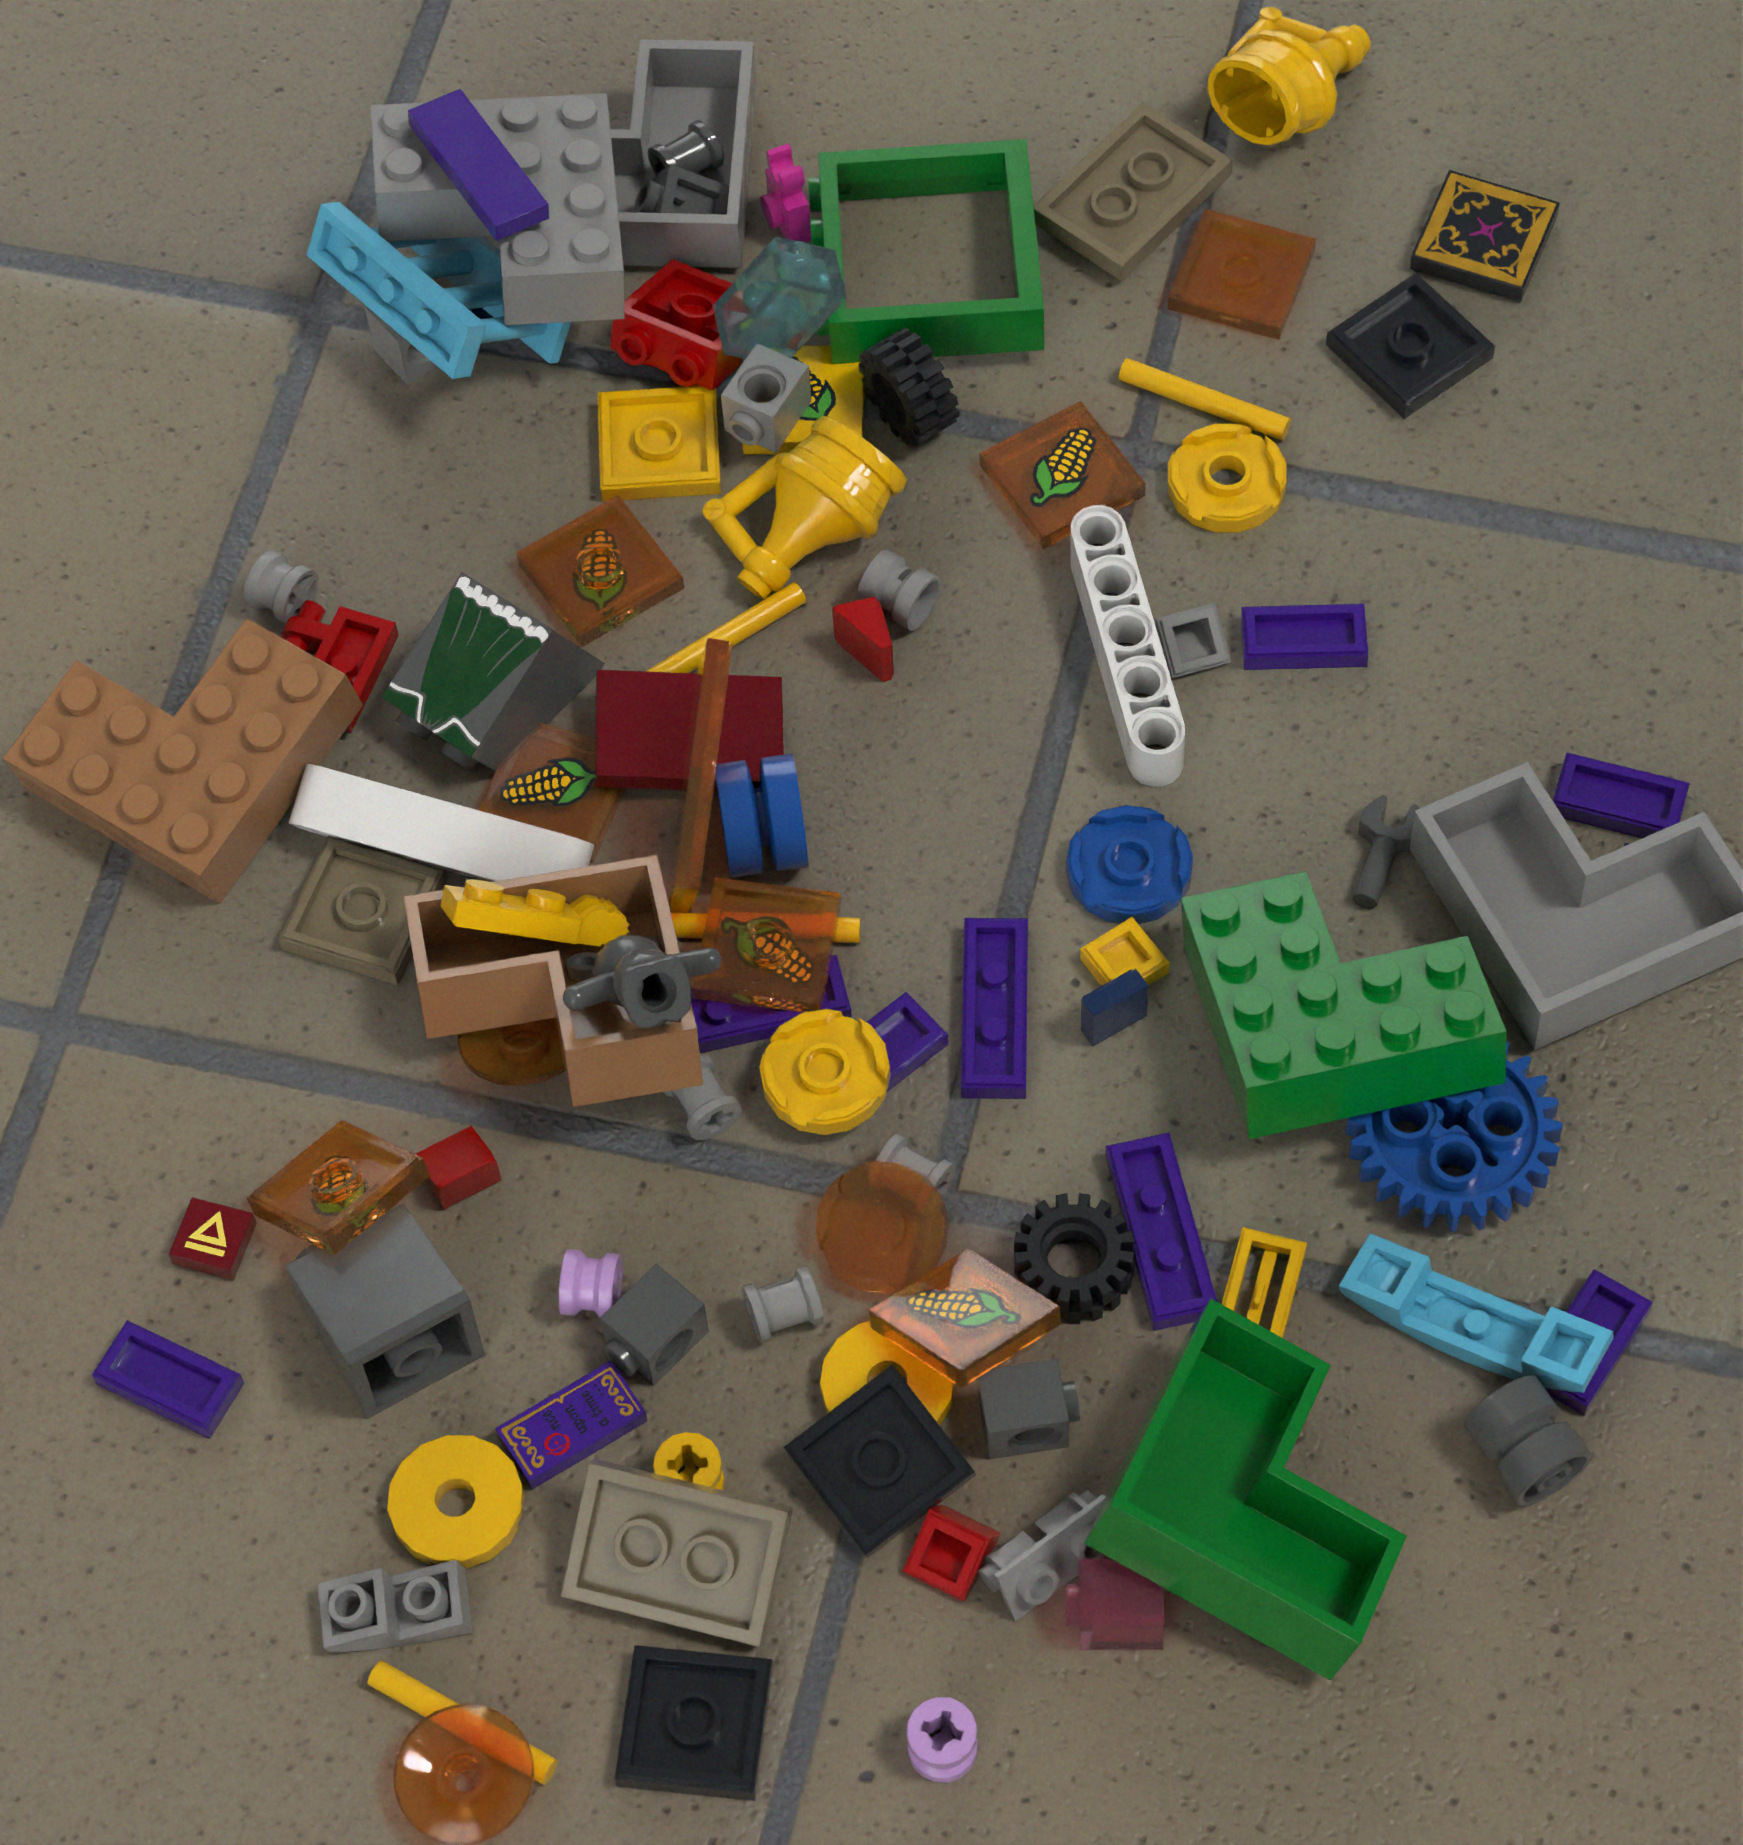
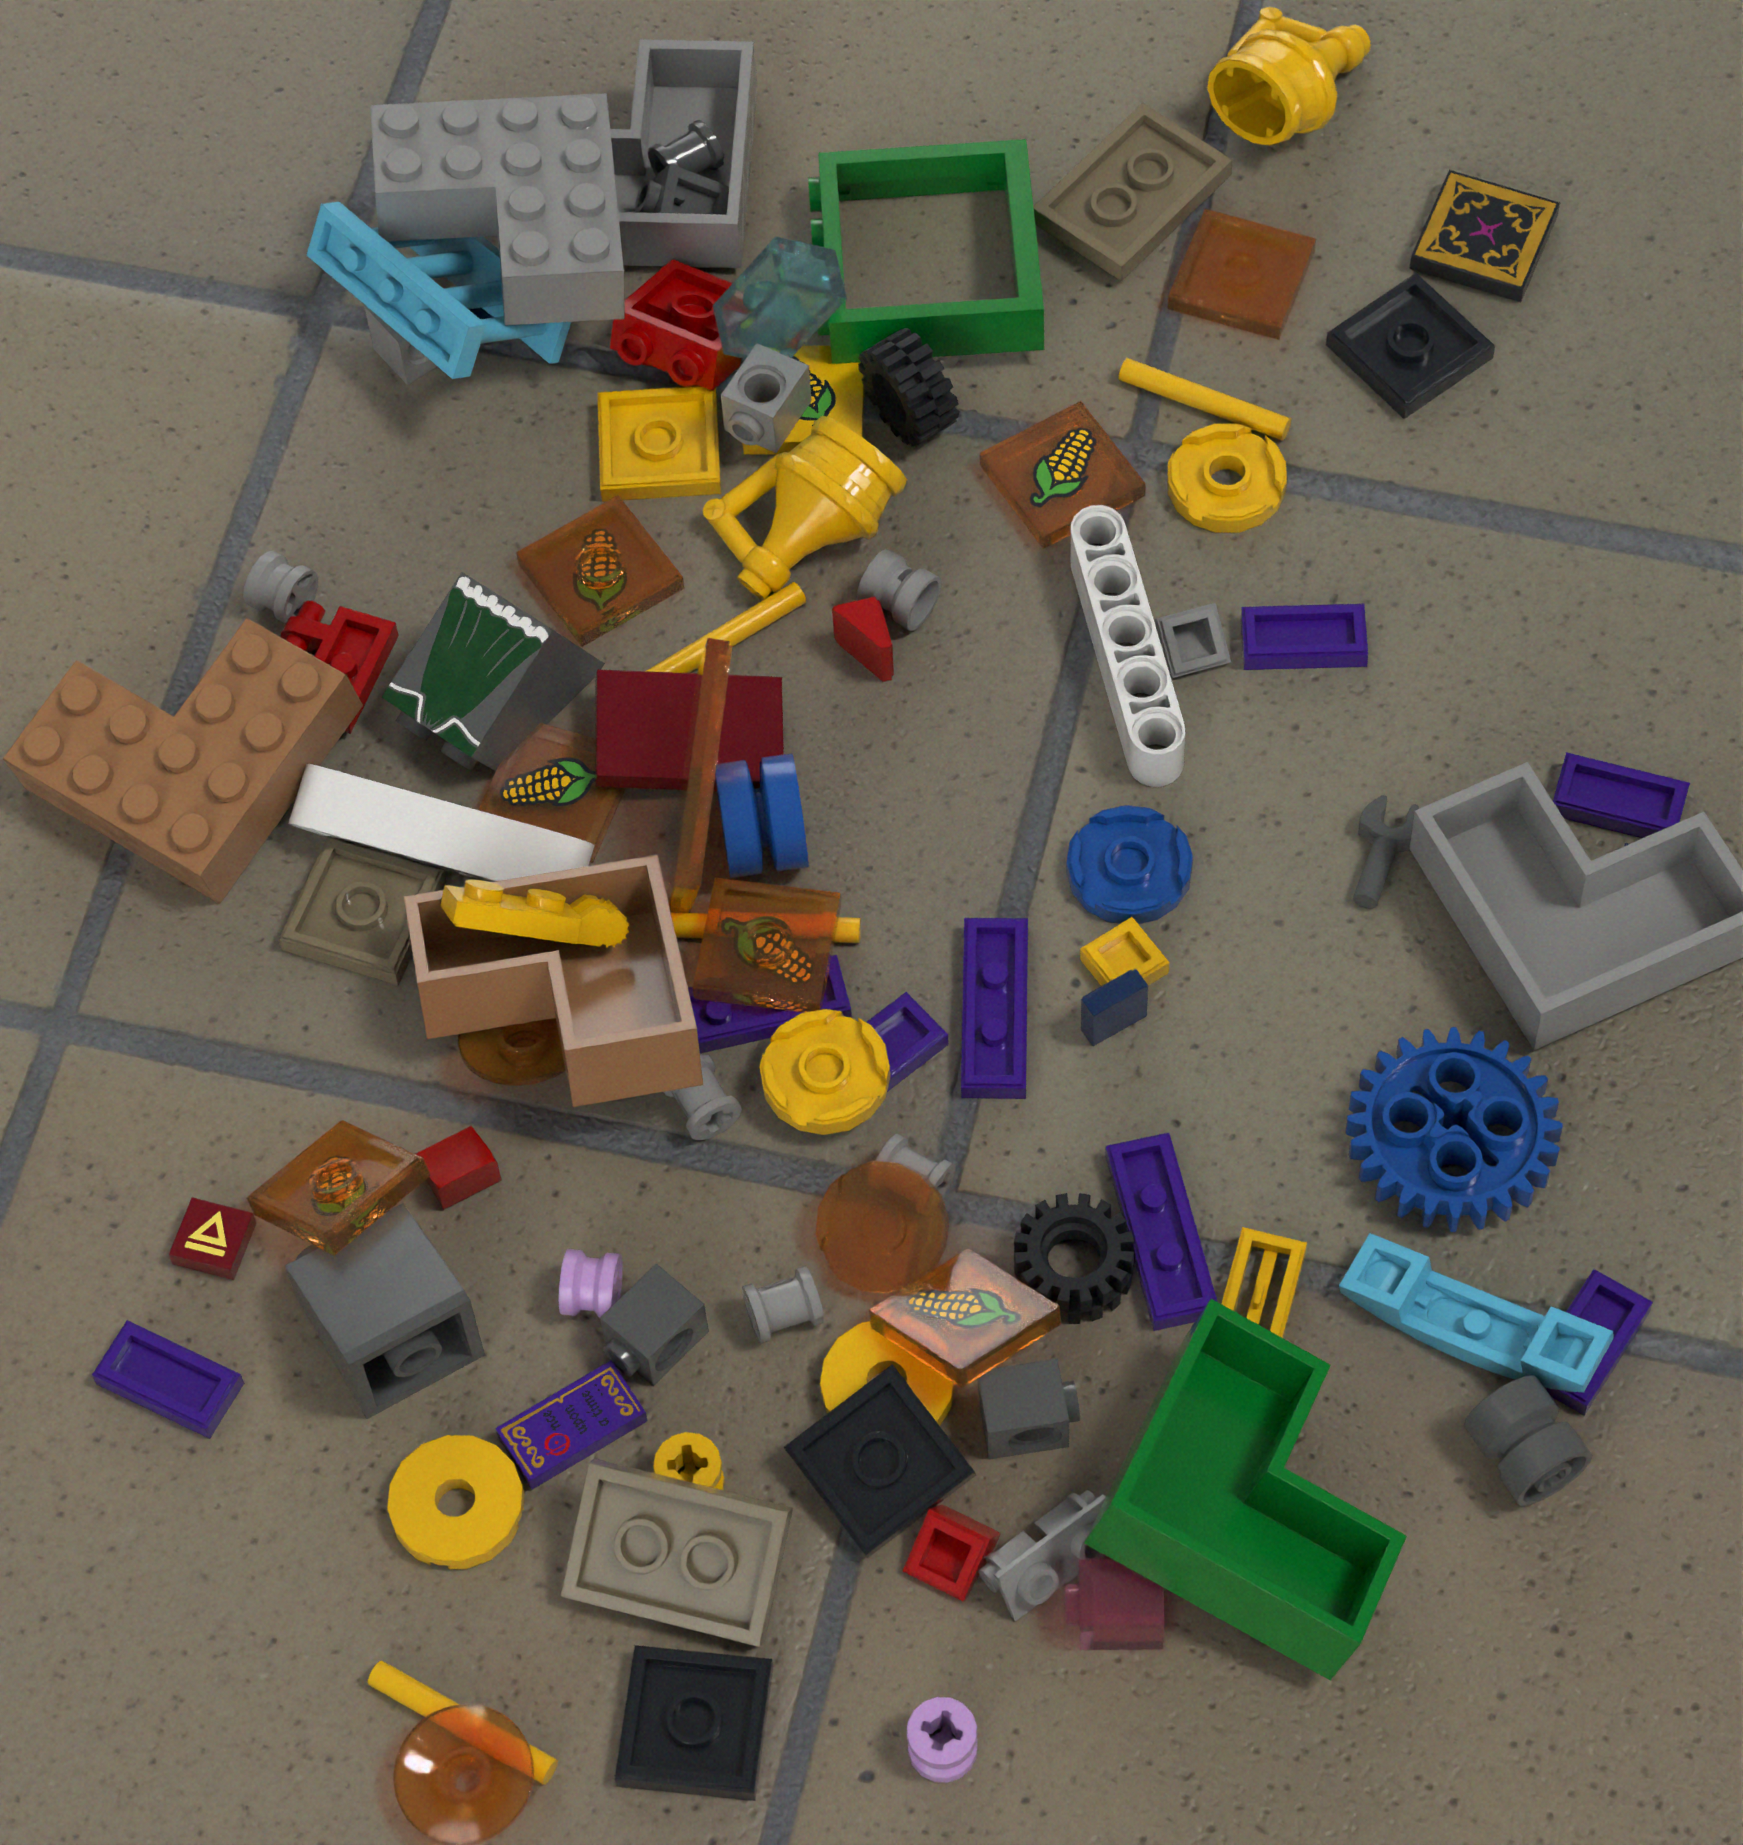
(394, 1611): light grey slope -> none
(478, 164): dark purple tile -> none
(639, 978): dark grey animal -> none
(785, 202): dark pink plate -> none
(1327, 1036): green piece -> none

